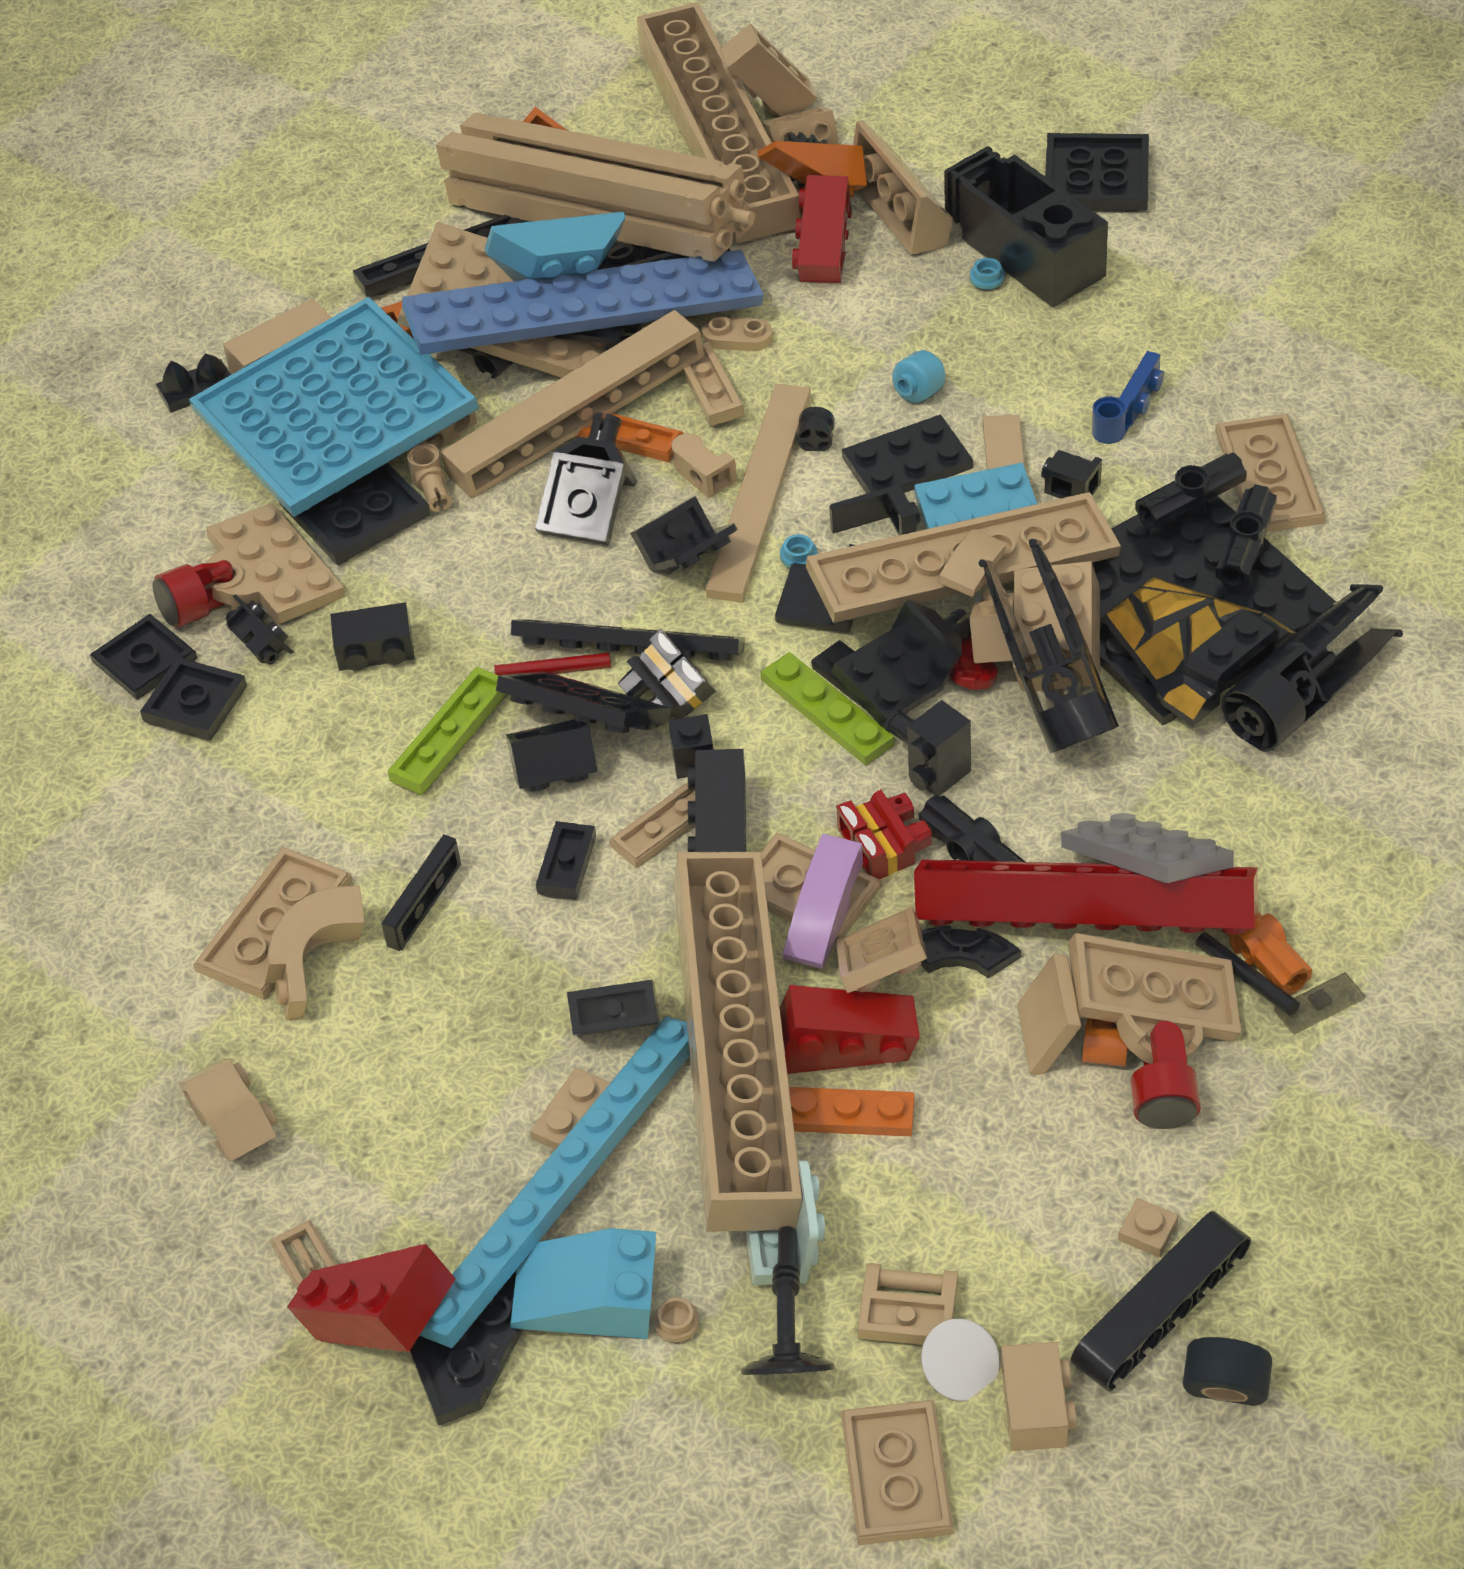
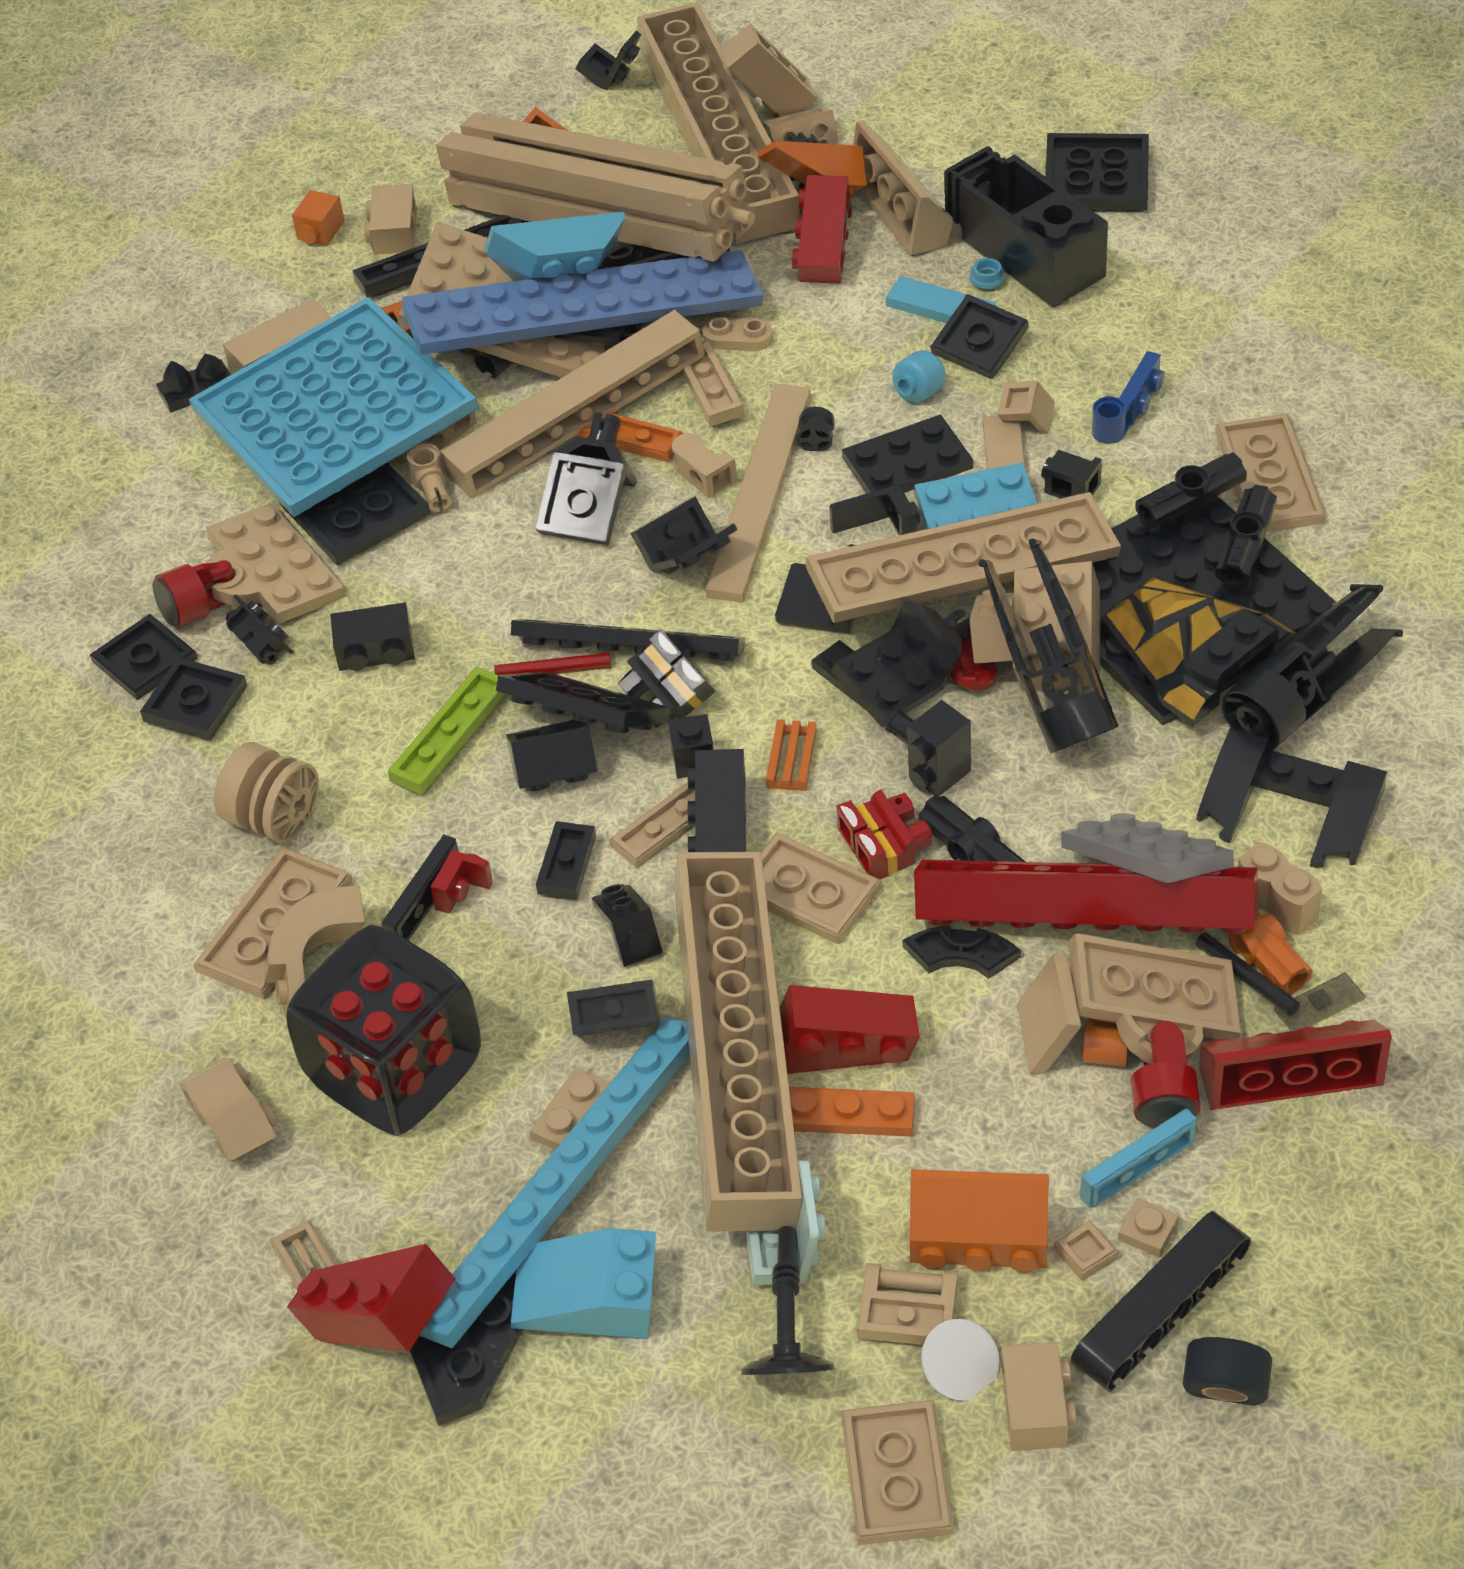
(266, 792): none -> tan wheel
(318, 218): none -> orange brick
(384, 1029): none -> black piece
(391, 219): none -> tan brick
(454, 879): none -> red bracket
(606, 69): none -> black bracket
(629, 923): none -> black bracket
(676, 1320): tan plate -> none
(794, 731): none -> orange tile
(796, 549): medium azure plate -> none
(823, 901): lavender slope -> none
(827, 708): lime plate -> none
(880, 950): tan plate -> none
(925, 299): none -> medium azure tile
(962, 568): tan slope -> none
(979, 336): none -> black tile
(979, 1219): none -> orange slope
(1026, 402): none -> tan panel
(1085, 1250): none -> tan tile
(1138, 1158): none -> medium azure tile
(1283, 889): none -> tan brick
(1295, 1063): none -> red slope
(1348, 793): none -> black wedge

